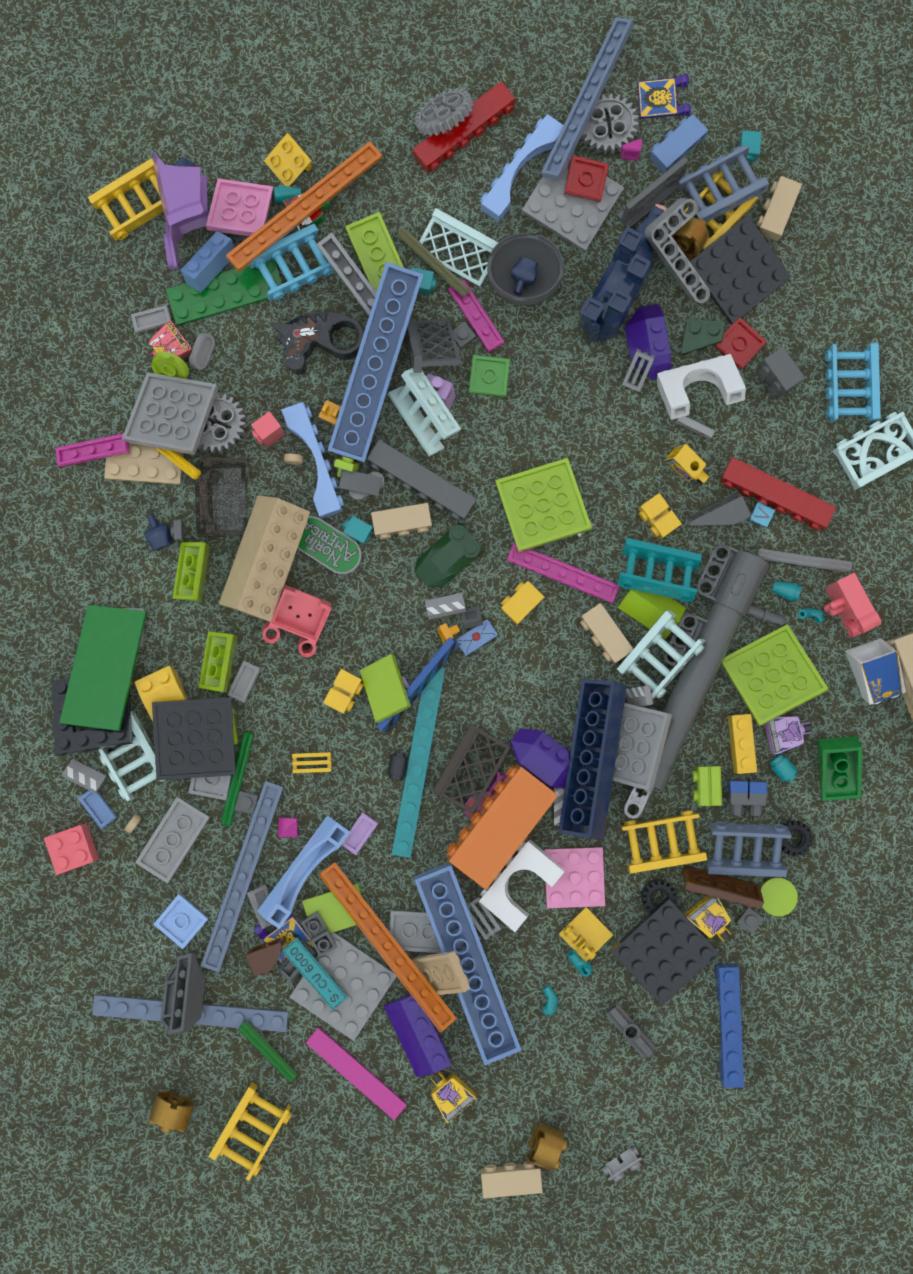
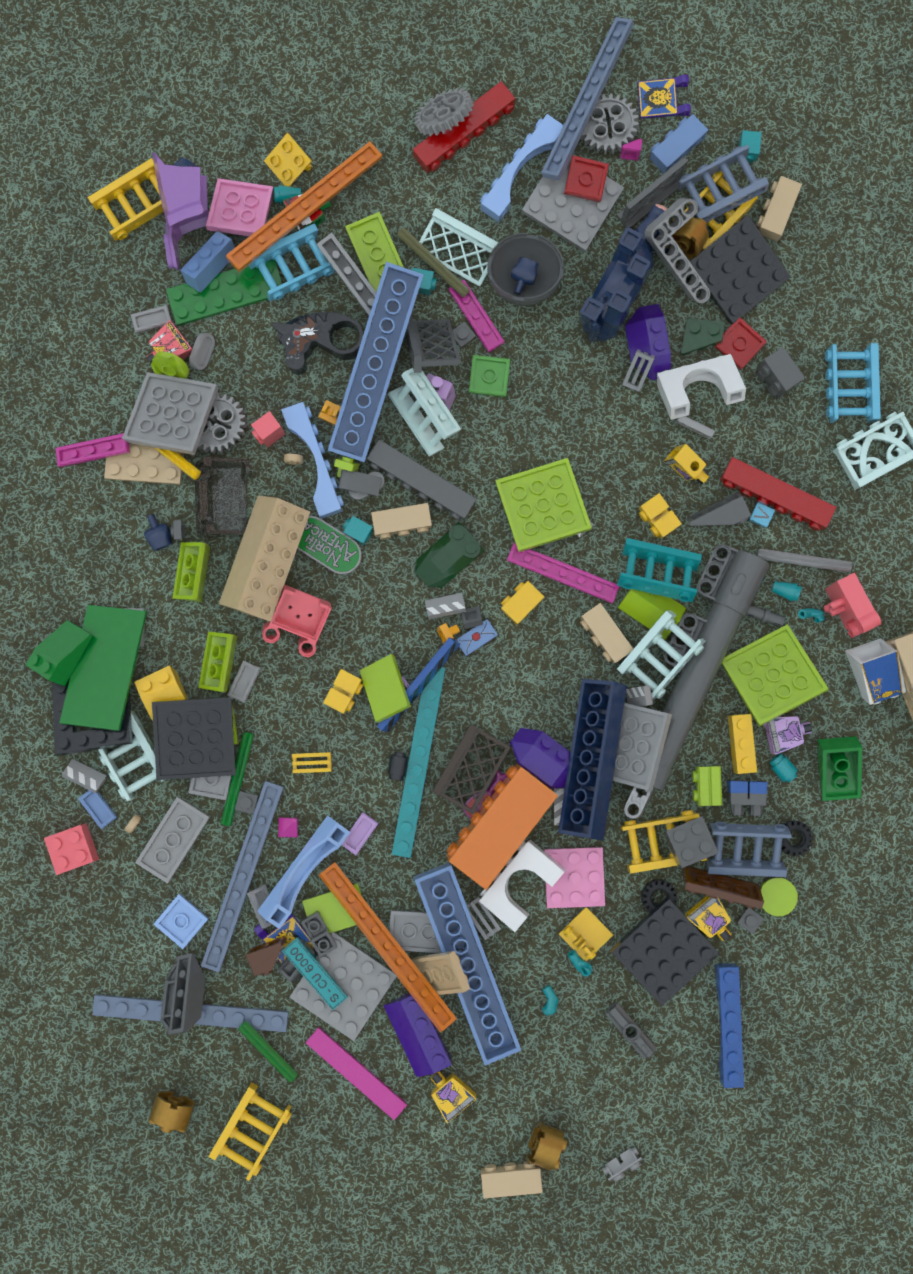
(60, 653): none -> green slope
(690, 842): none -> dark grey brick

